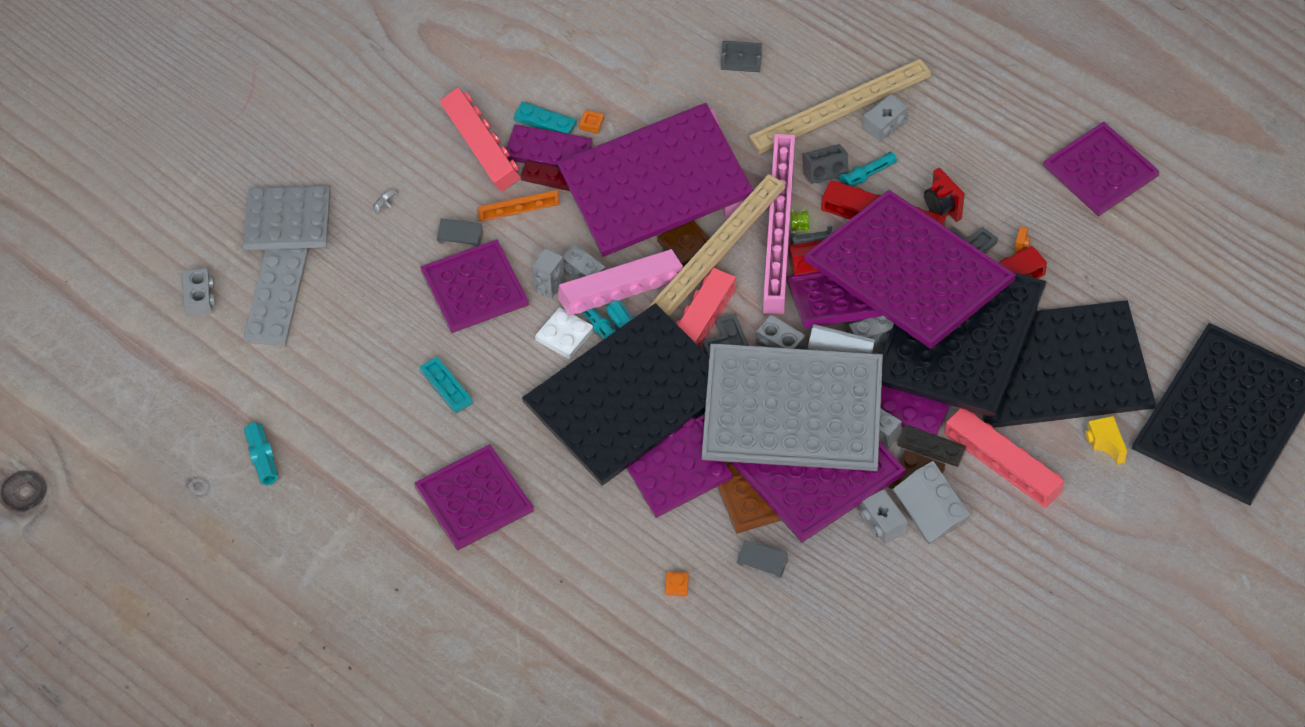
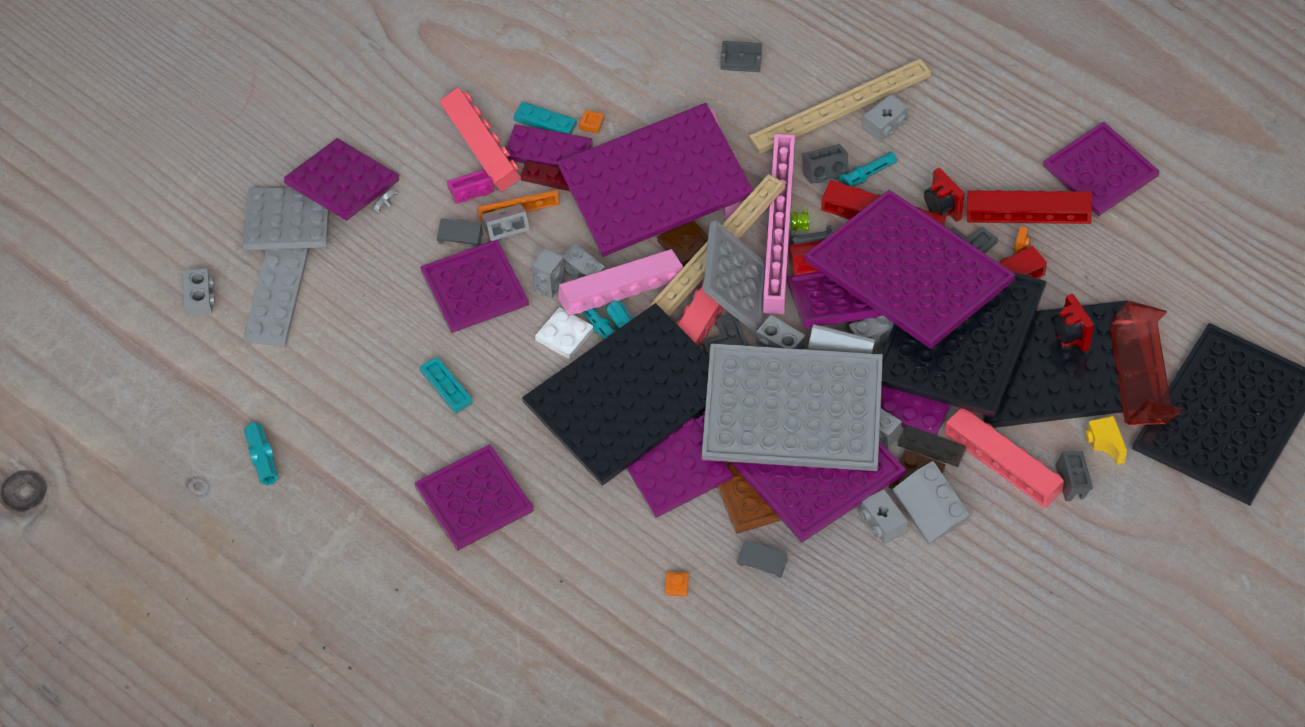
(341, 179): none -> magenta plate
(470, 186): none -> dark pink bracket
(505, 222): none -> light grey brick
(734, 276): none -> light grey plate
(1029, 207): none -> red brick
(1073, 324): none -> red piece
(1075, 473): none -> dark grey hinge
(1141, 365): none -> clear red piece

